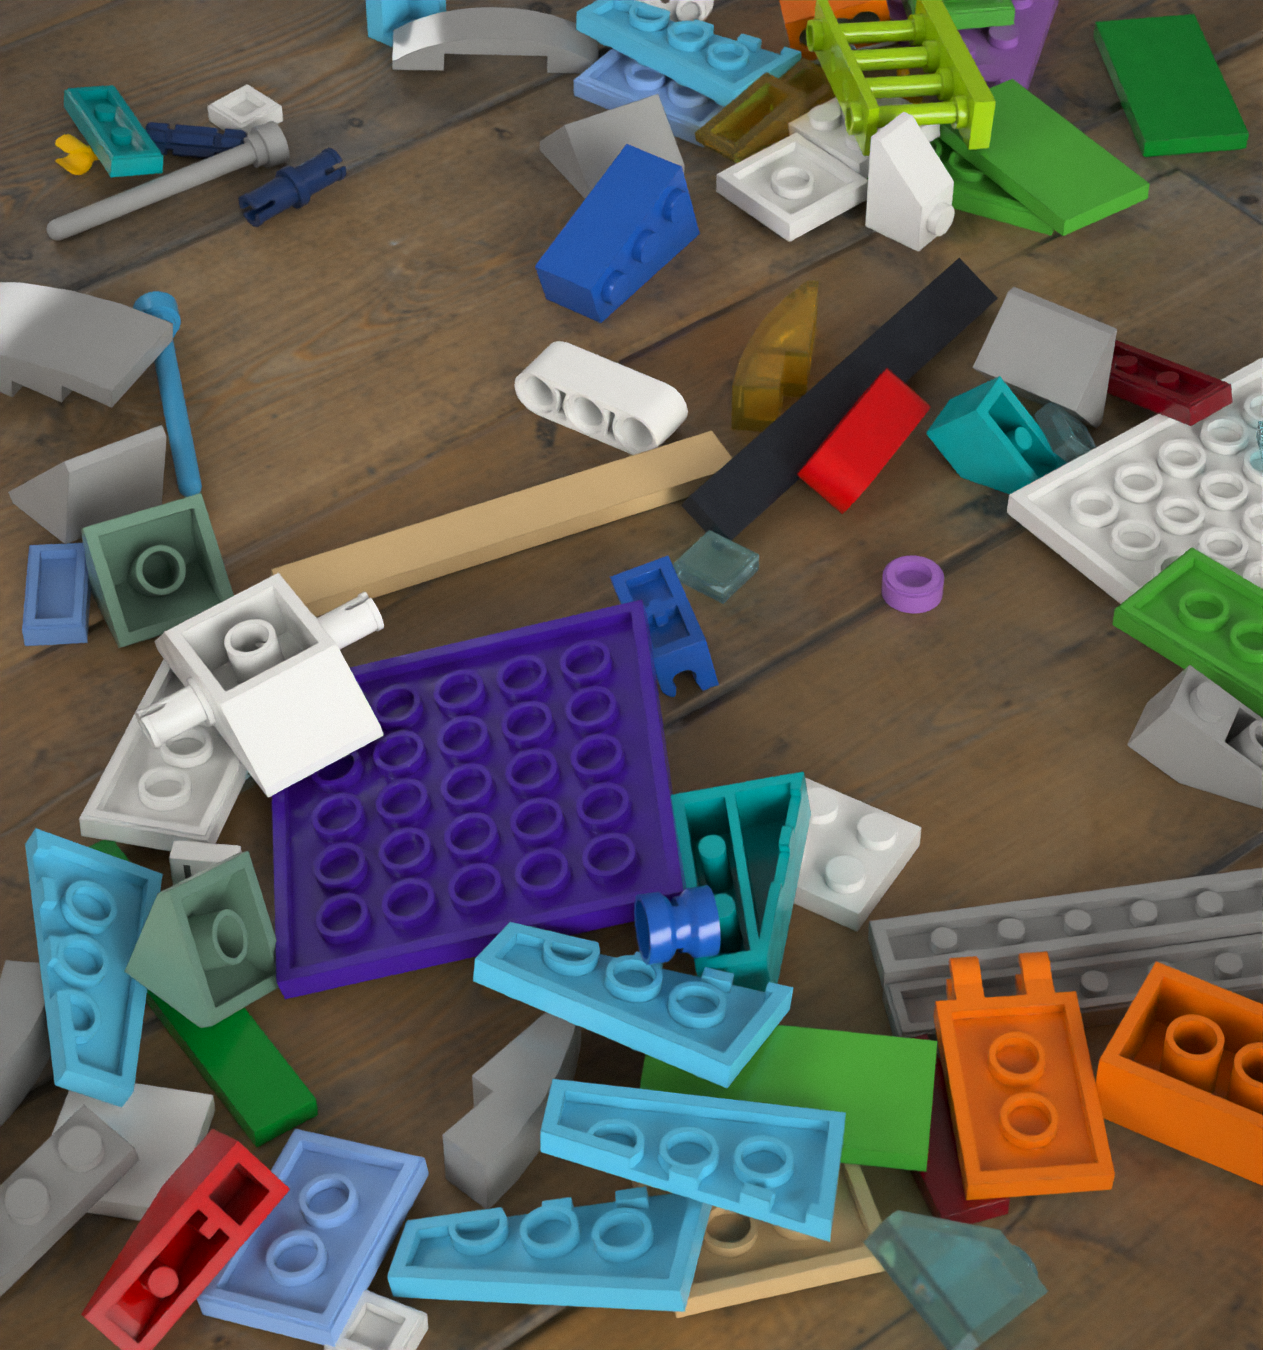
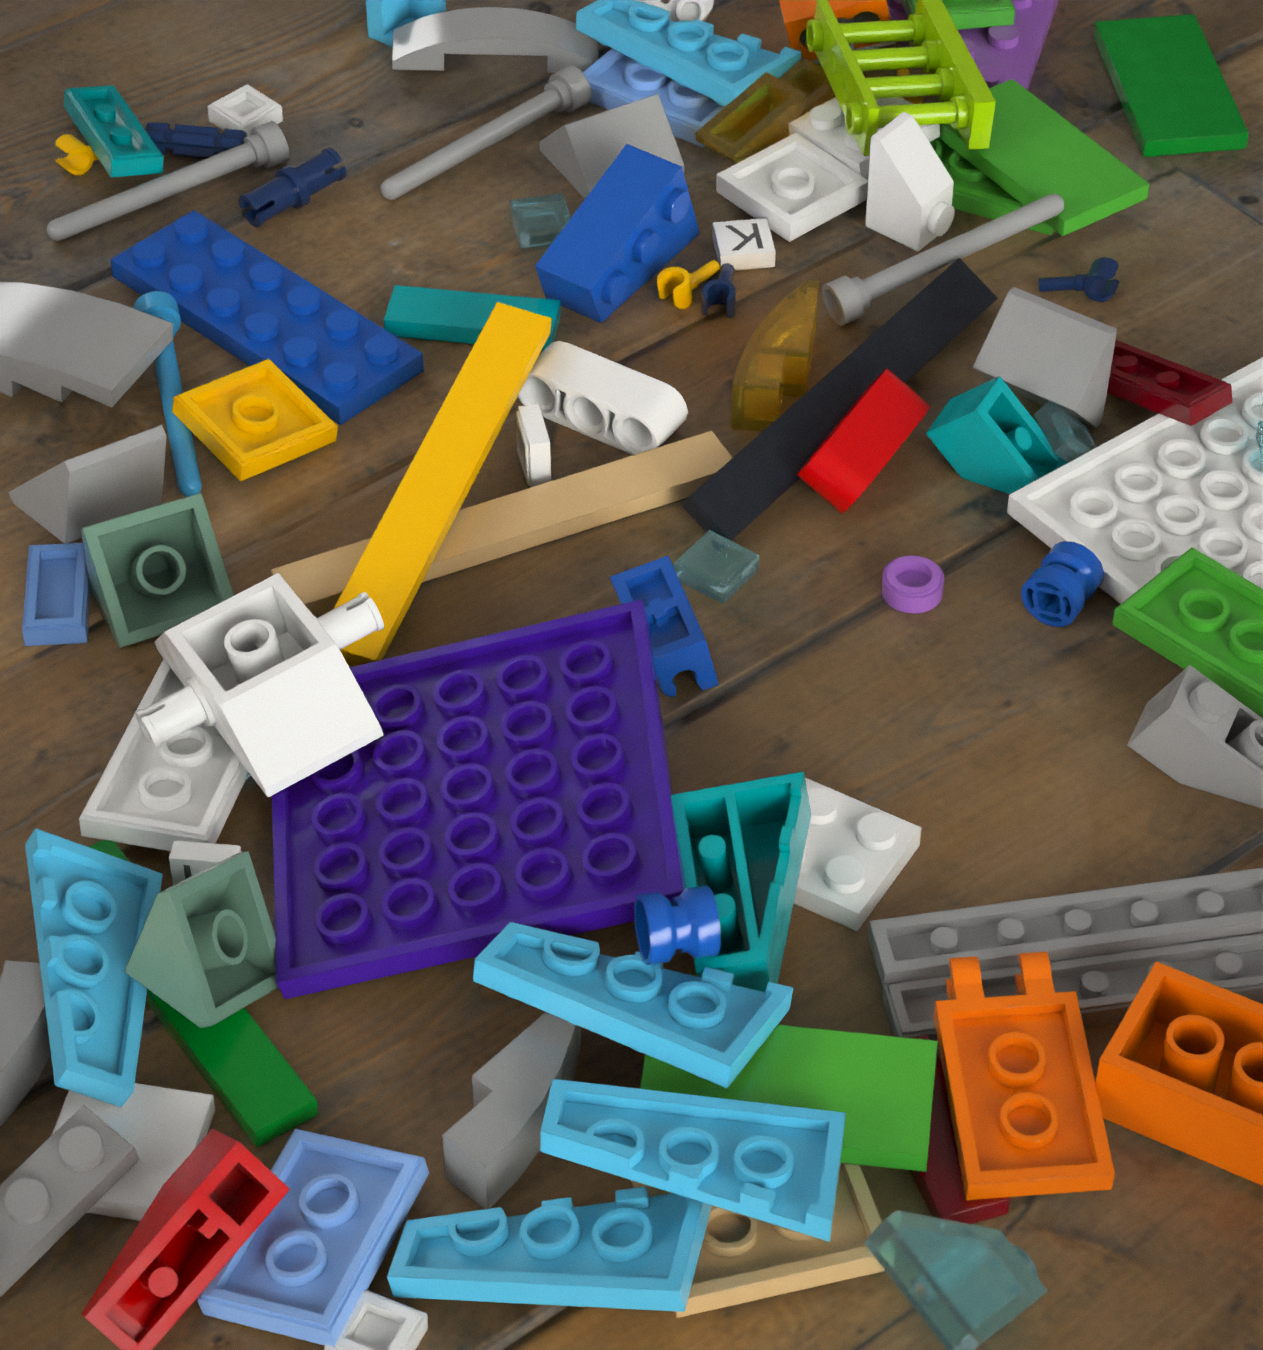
(254, 419): none -> yellow tile
(269, 313): none -> blue plate
(443, 472): none -> yellow tile
(455, 314): none -> teal tile
(533, 445): none -> white tile
(539, 219): none -> clear light blue tile
(564, 91): none -> light grey piece
(681, 283): none -> yellow hand
(720, 291): none -> dark blue hand
(744, 244): none -> white tile
(850, 297): none -> light grey piece
(1062, 584): none -> blue wheel
(1094, 284): none -> dark blue hand

